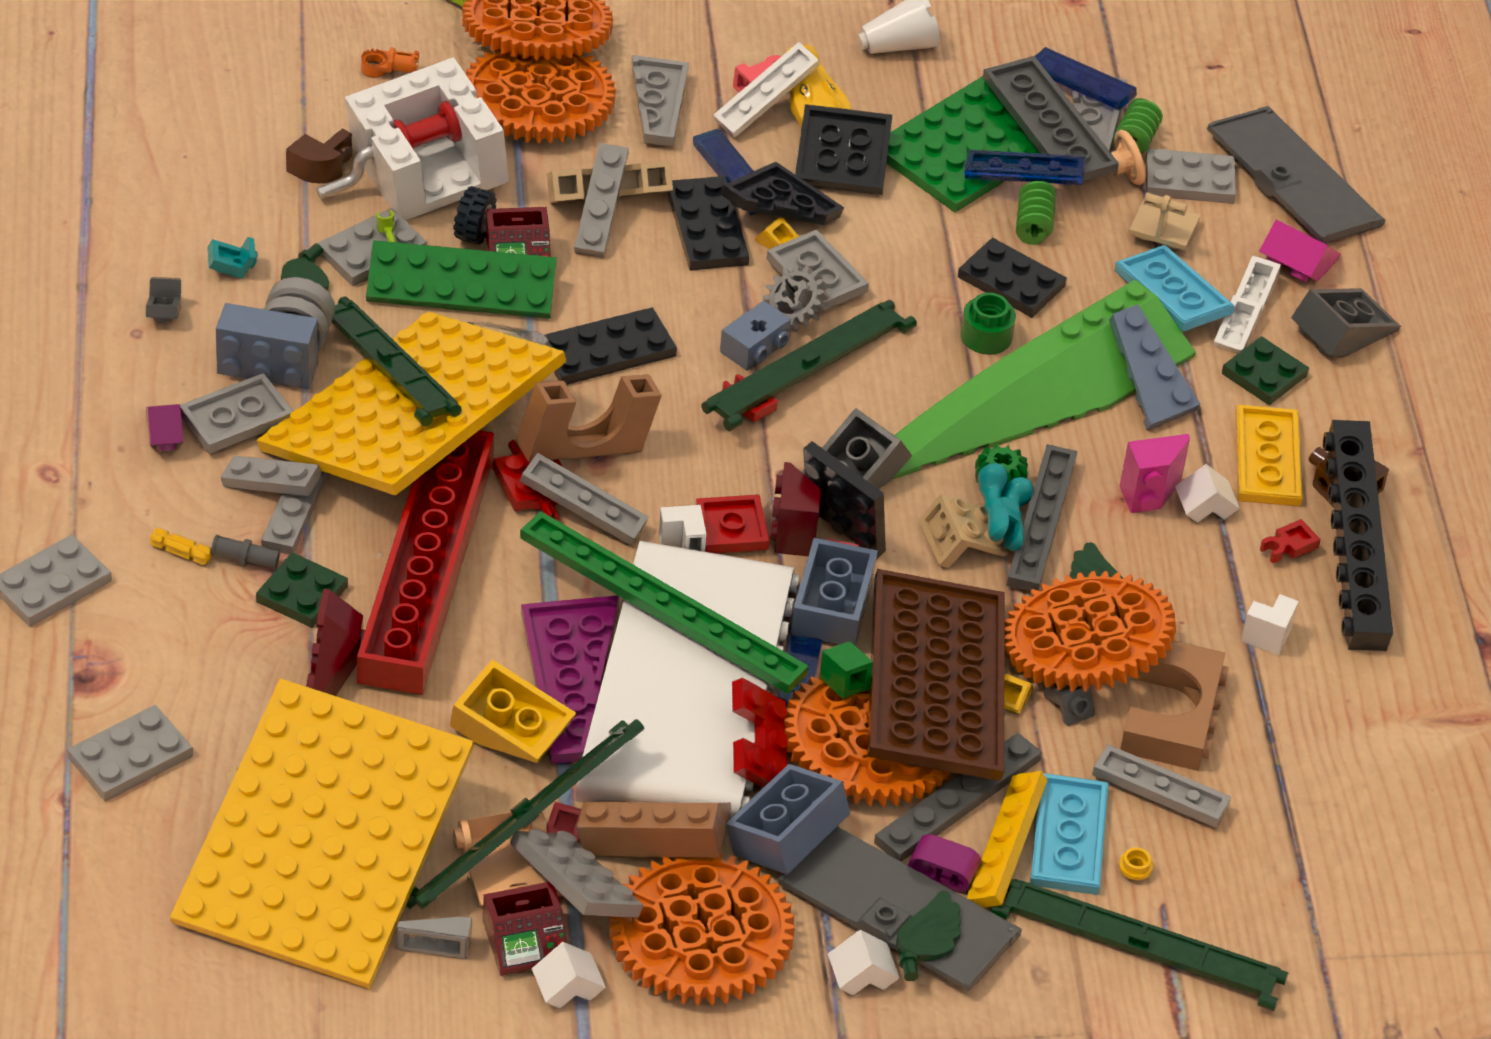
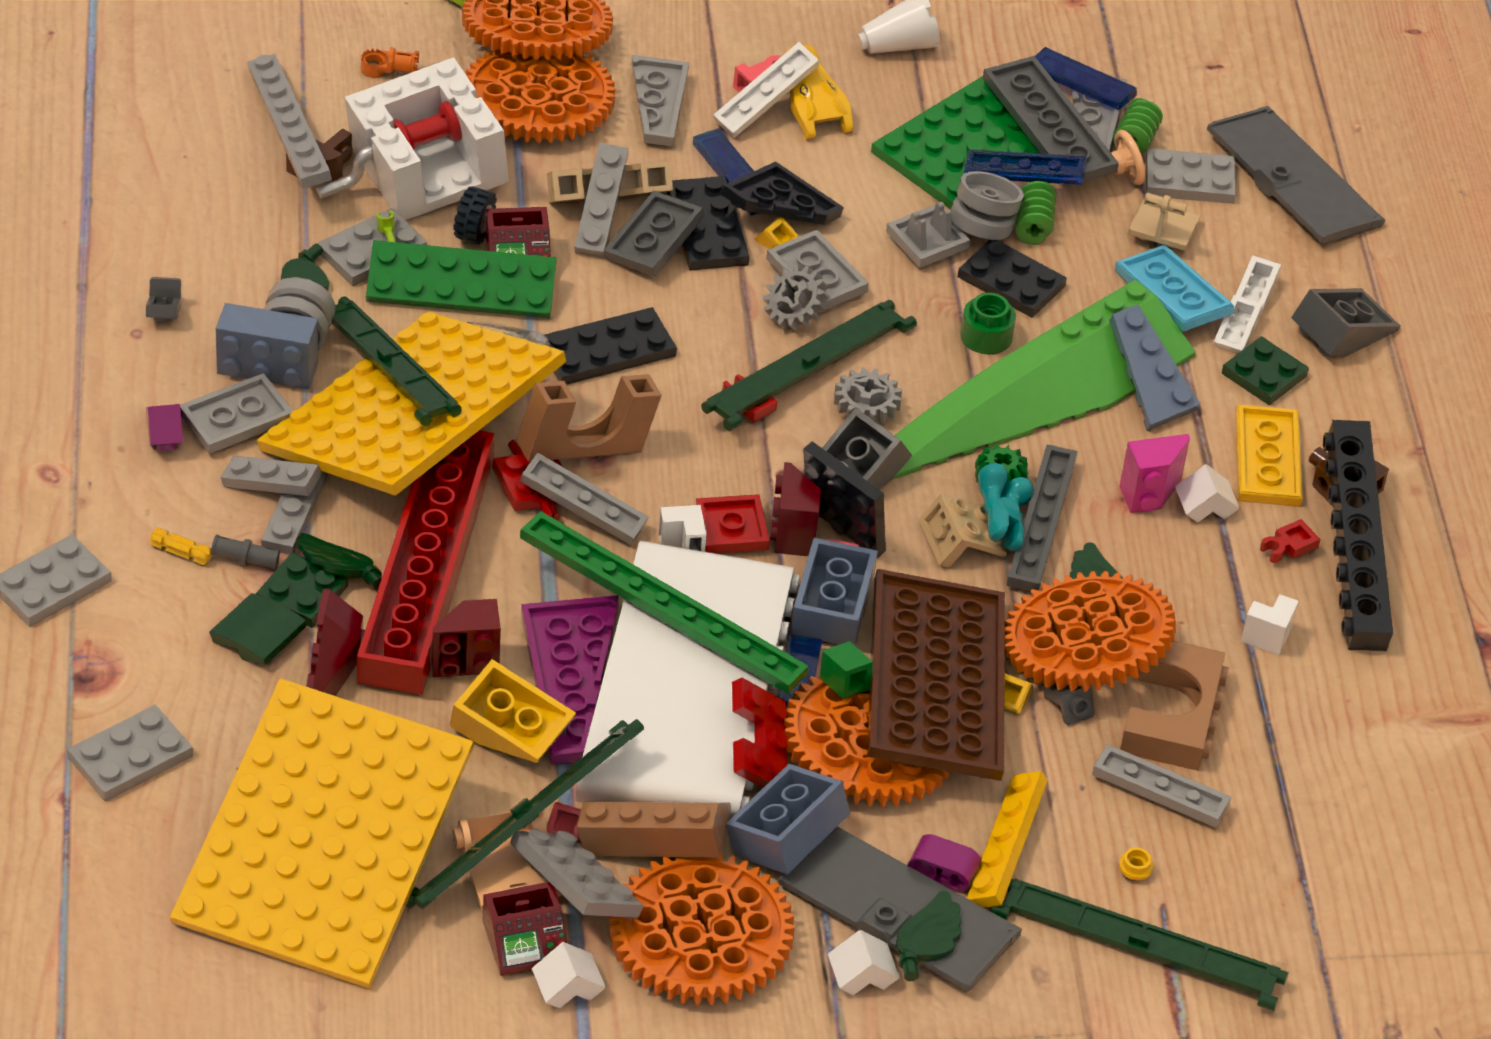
(232, 259): teal bracket -> none
(258, 628): none -> dark green slope
(289, 121): none -> light grey plate
(339, 559): none -> dark green animal
(436, 936): light grey slope -> none
(466, 639): none -> dark red slope
(654, 233): none -> dark grey plate
(755, 335): sand blue brick -> none
(844, 149): black plate -> none
(869, 394): none -> light grey gear
(928, 235): none -> light grey plate
(953, 801): dark grey plate -> none
(986, 205): none -> light grey wheel
(1070, 835): medium azure tile -> none
(1298, 251): dark pink slope -> none

